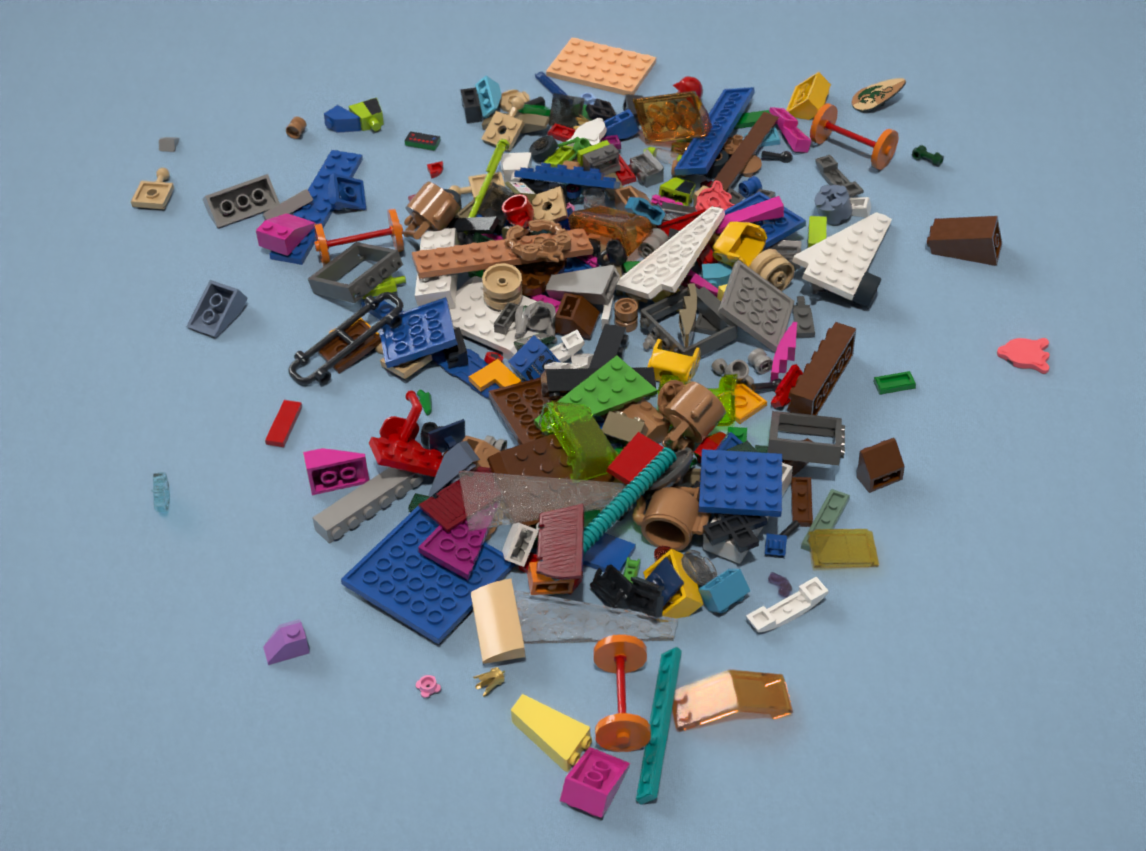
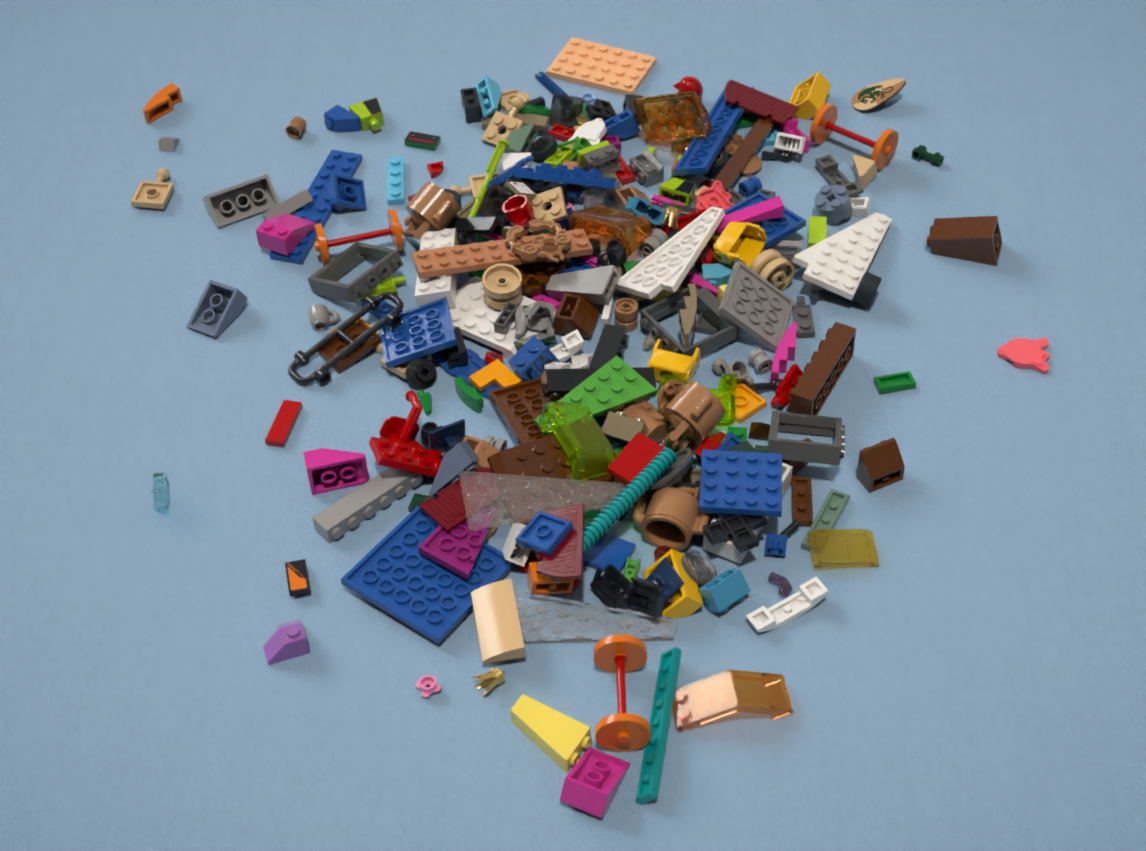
(162, 103): none -> orange slope
(297, 577): none -> slope
(320, 317): none -> light grey piece
(395, 181): none -> medium azure plate
(414, 375): none -> black piece
(468, 395): none -> green slope
(509, 172): none -> blue plate
(522, 139): none -> sand green slope
(544, 533): none -> blue tile
(672, 214): none -> pearl gold piece
(759, 102): none -> dark red piece
(759, 431): none -> dark brown slope
(780, 142): none -> white slope
(865, 170): none -> tan slope

